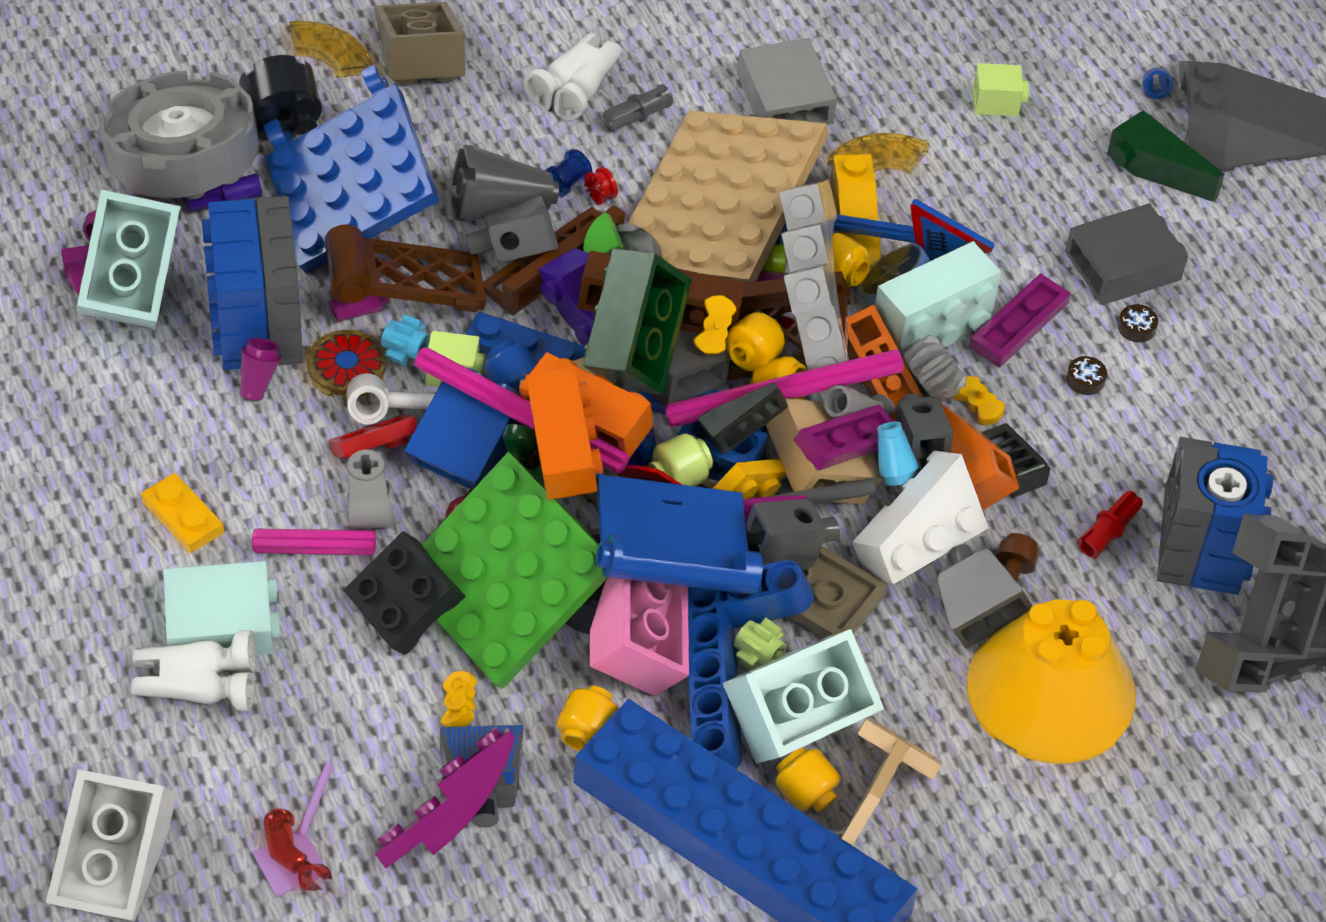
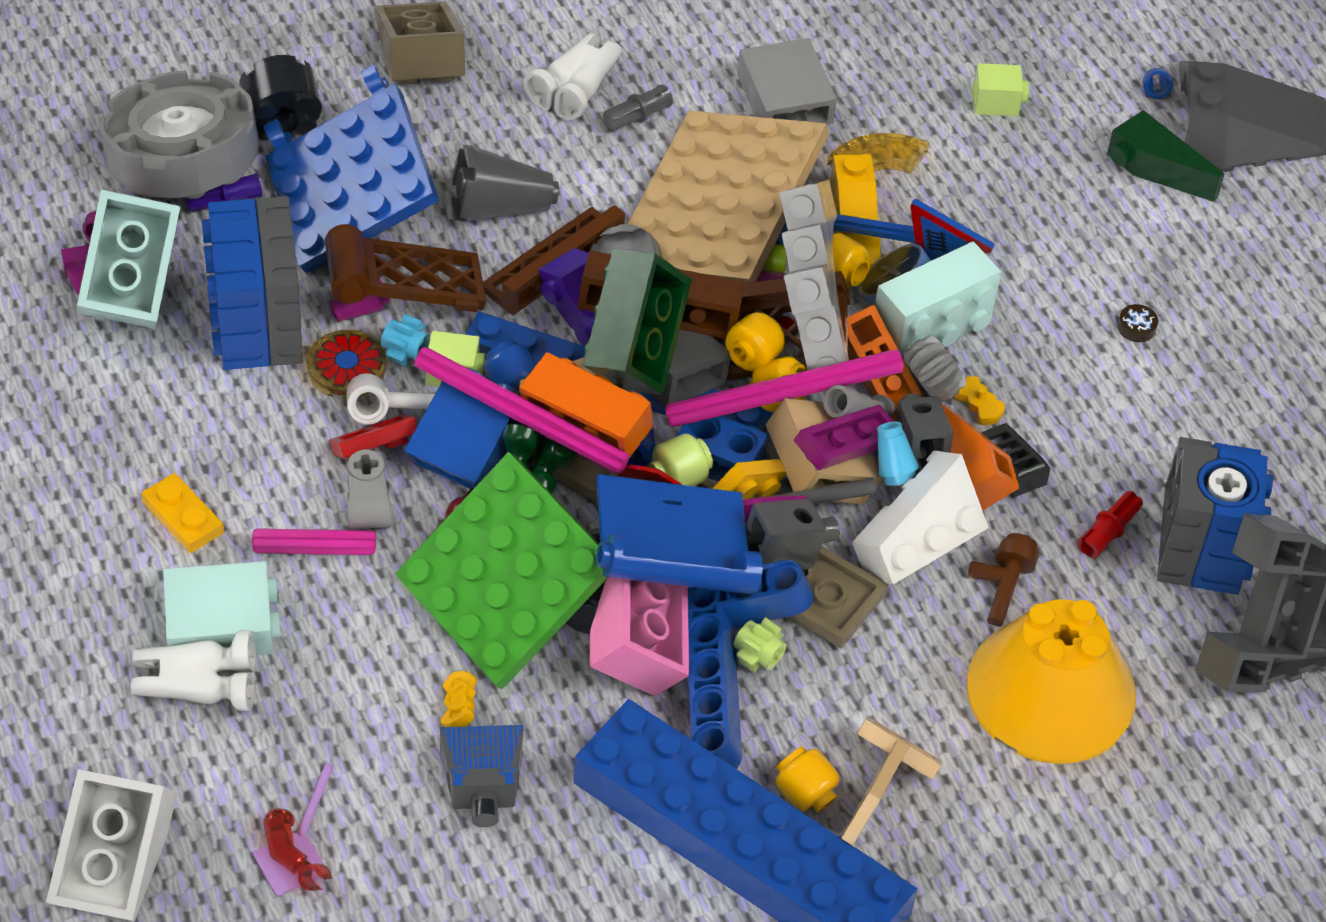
(258, 366): magenta cone -> none
(331, 46): clear yellow tile -> none
(403, 593): black brick -> none
(466, 789): magenta slope -> none
(529, 229): dark grey torso -> none
(564, 432): orange brick -> none
(570, 170): clear blue bush -> none
(584, 715): yellow head -> none
(600, 185): red bush -> none
(602, 236): bright green tile -> none
(712, 338): yellow piece -> none
(742, 417): pearl dark grey slope -> none
(803, 696): light aqua brick -> none
(979, 594): torso -> none
(1019, 320): magenta plate -> none
(1086, 375): dark brown tile -> none
(1126, 253): dark grey brick -> none

